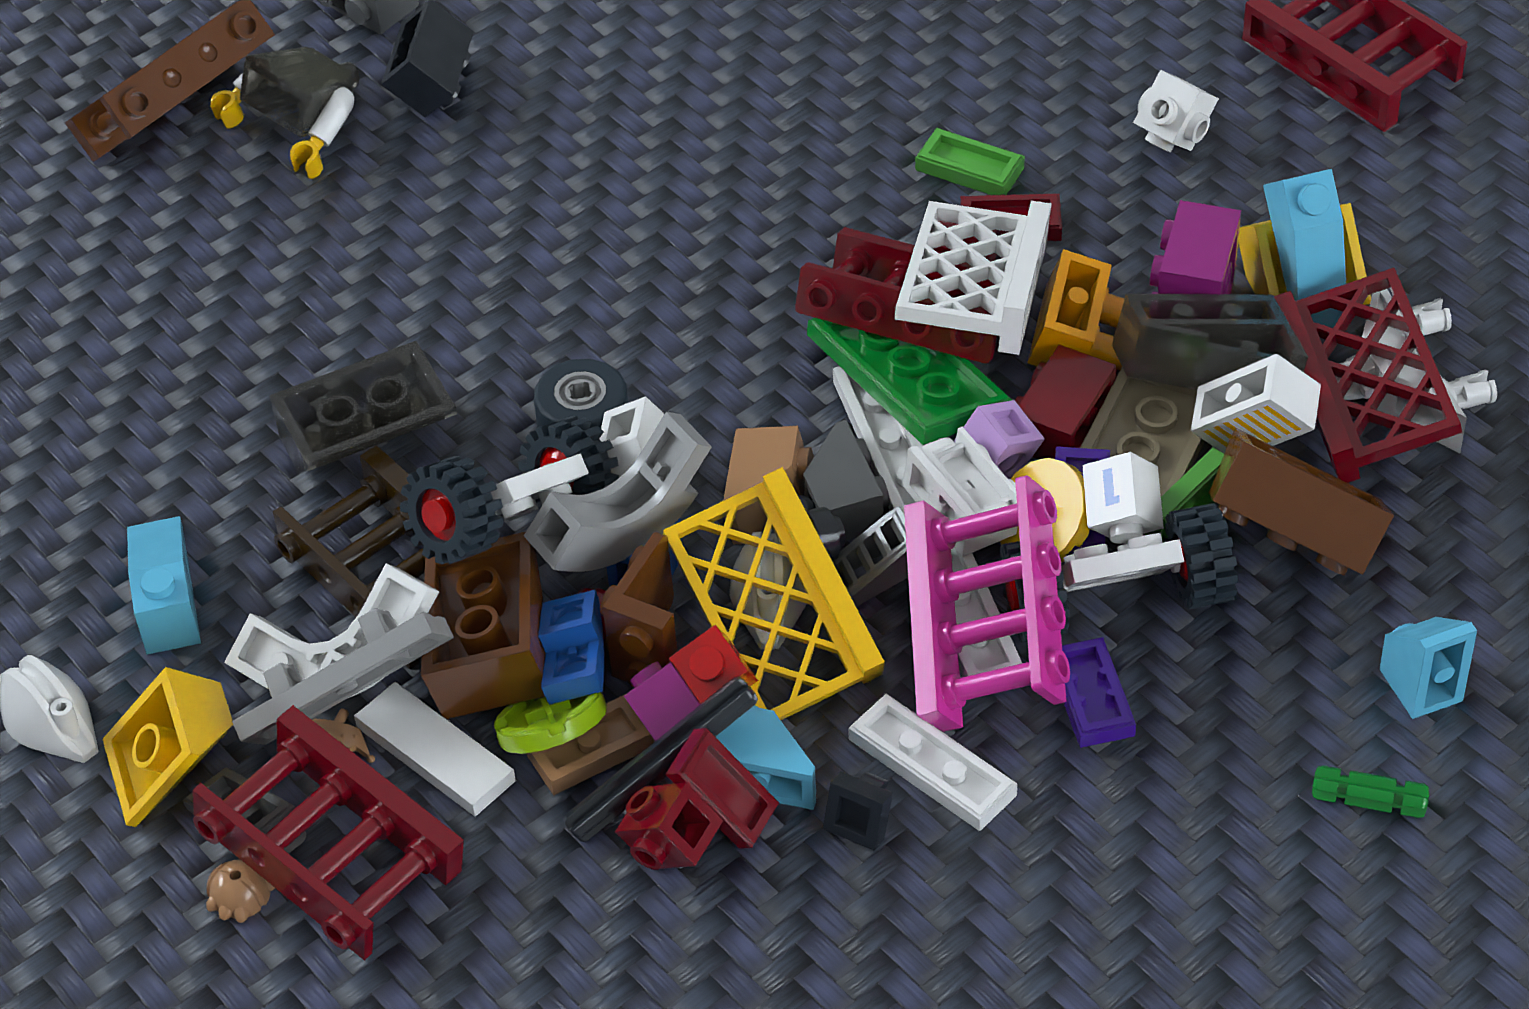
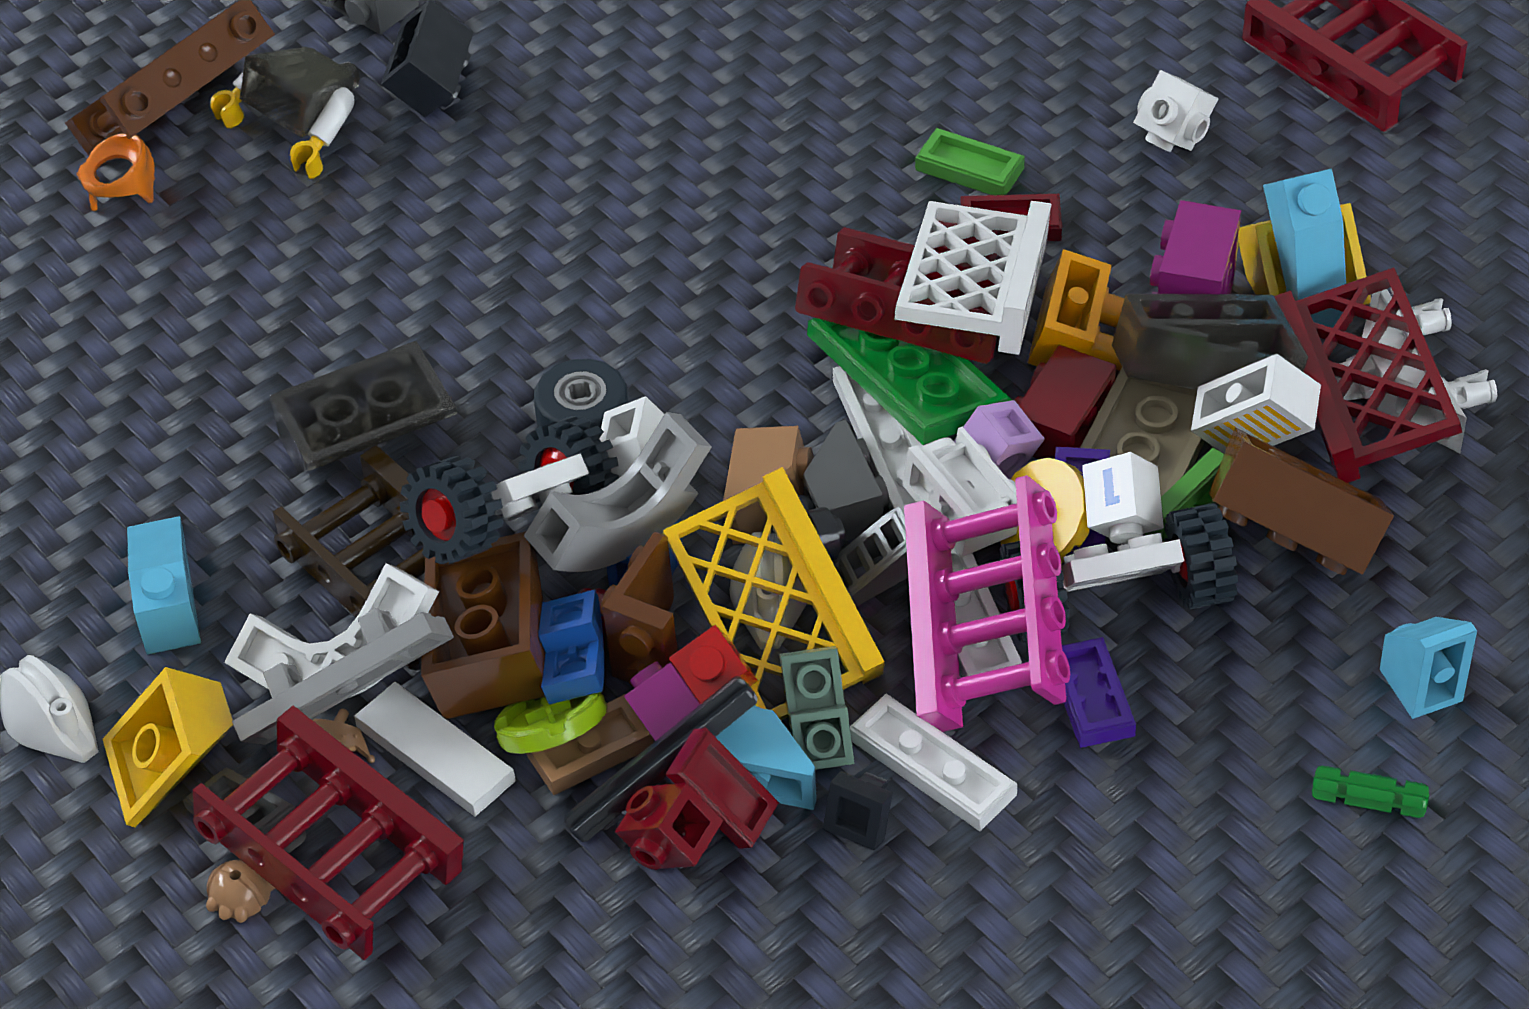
(137, 179): none -> orange piece
(817, 706): none -> sand green slope

